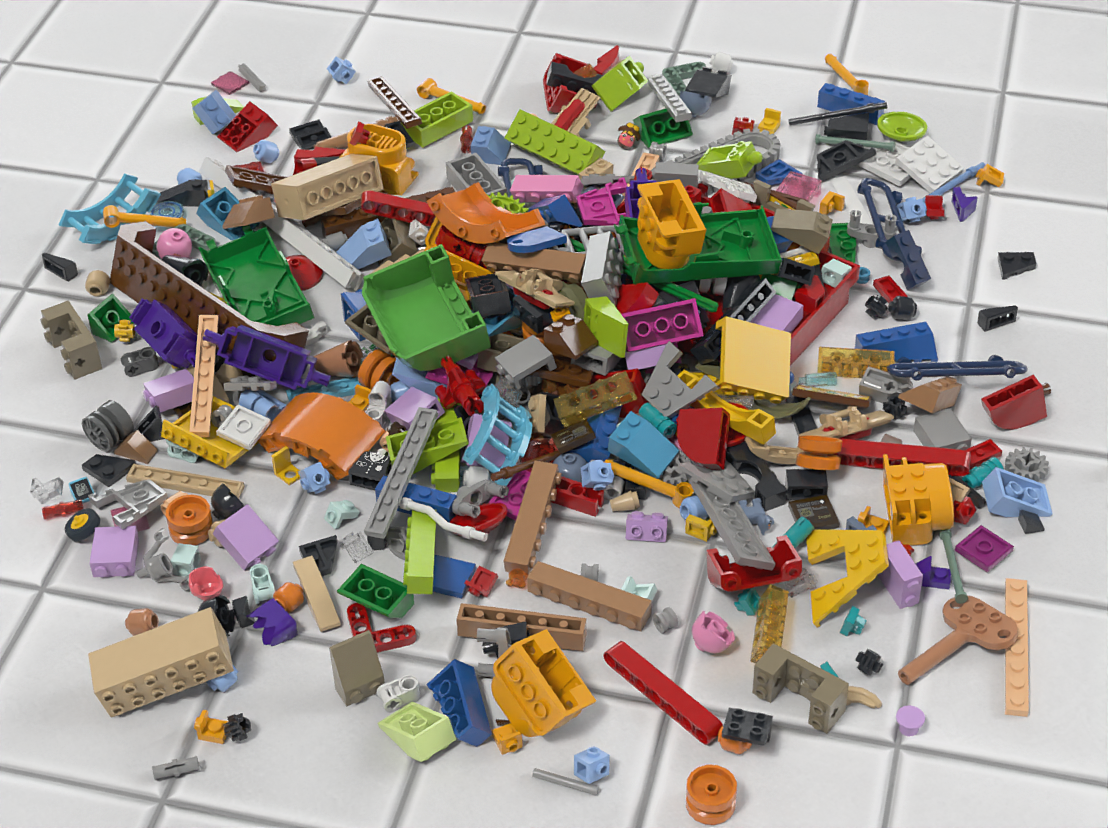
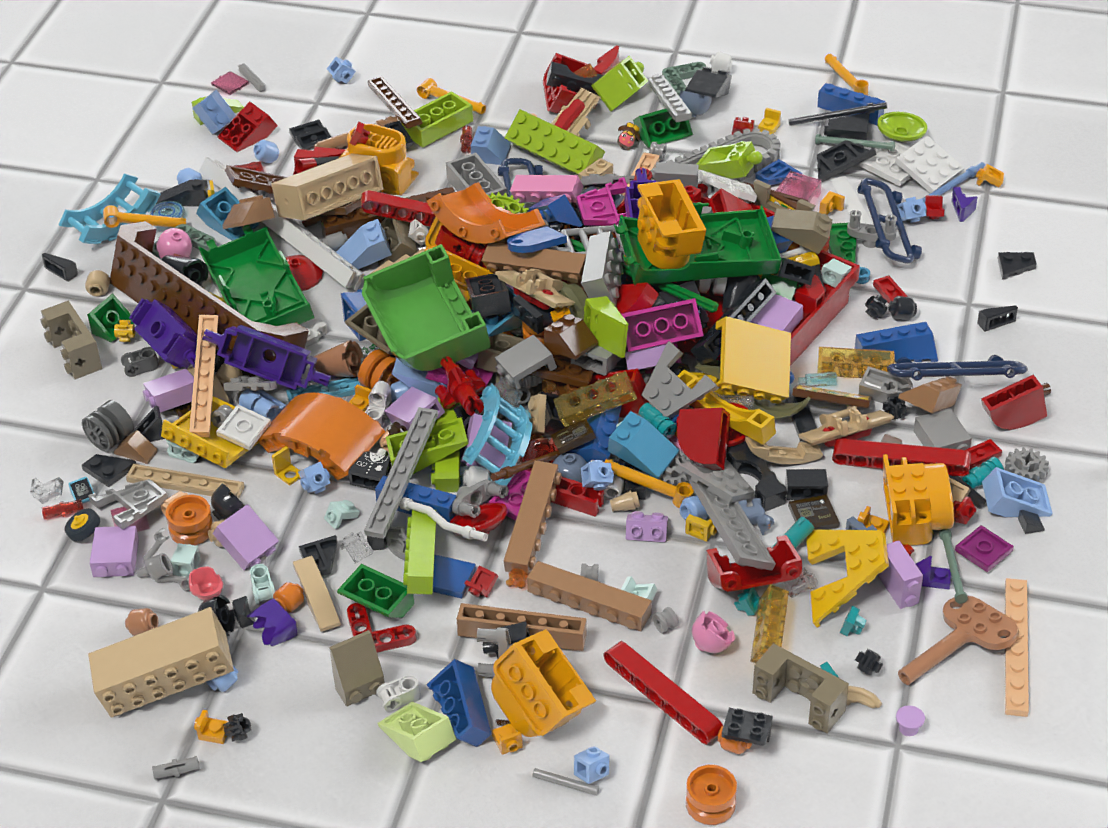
(819, 452): orange wheel -> none
(914, 271): dark blue arch -> none

